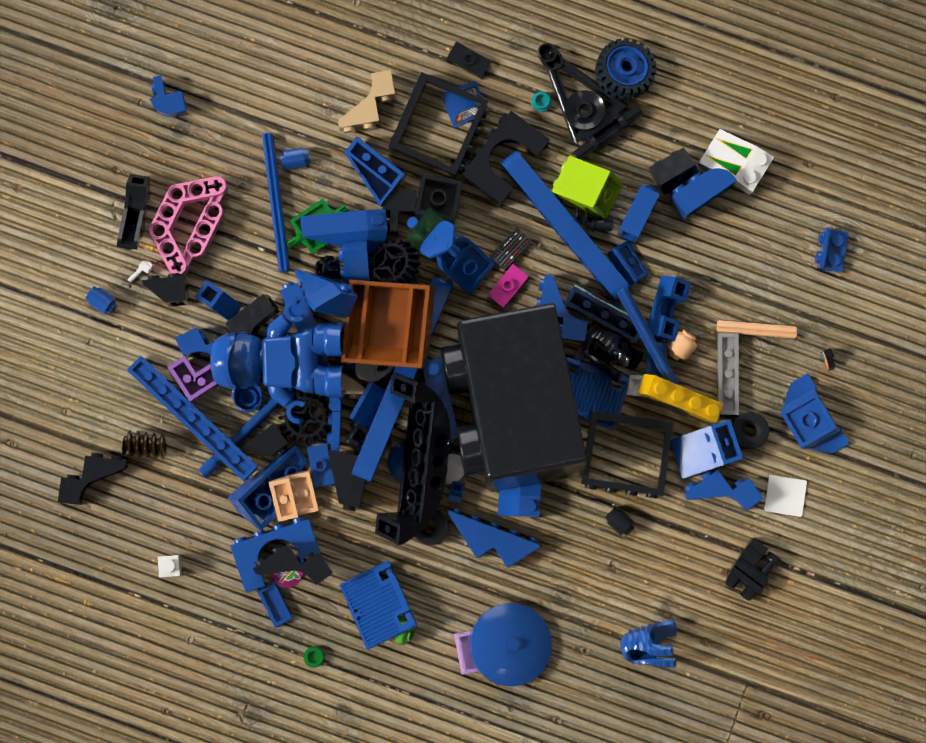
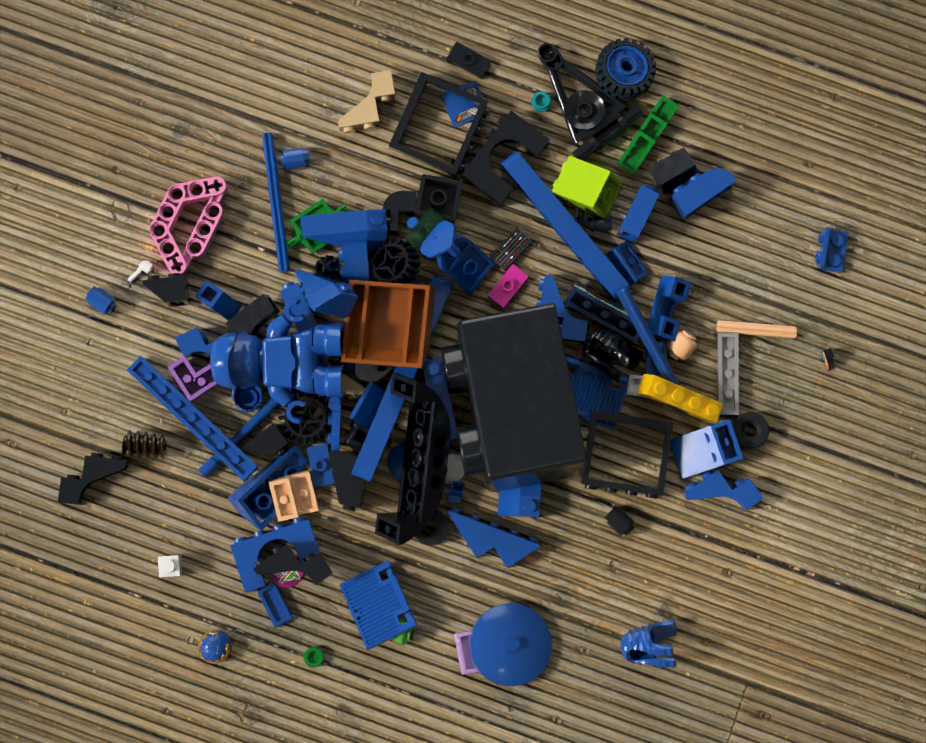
(134, 210): black arch -> none
(166, 104): blue brick -> none
(214, 646): none -> blue hair
(375, 170): blue wedge -> none
(648, 134): none -> green slope
(739, 158): white slope -> none
(746, 571): black hips -> none
(785, 495): white sticker -> none
(810, 418): blue piece -> none

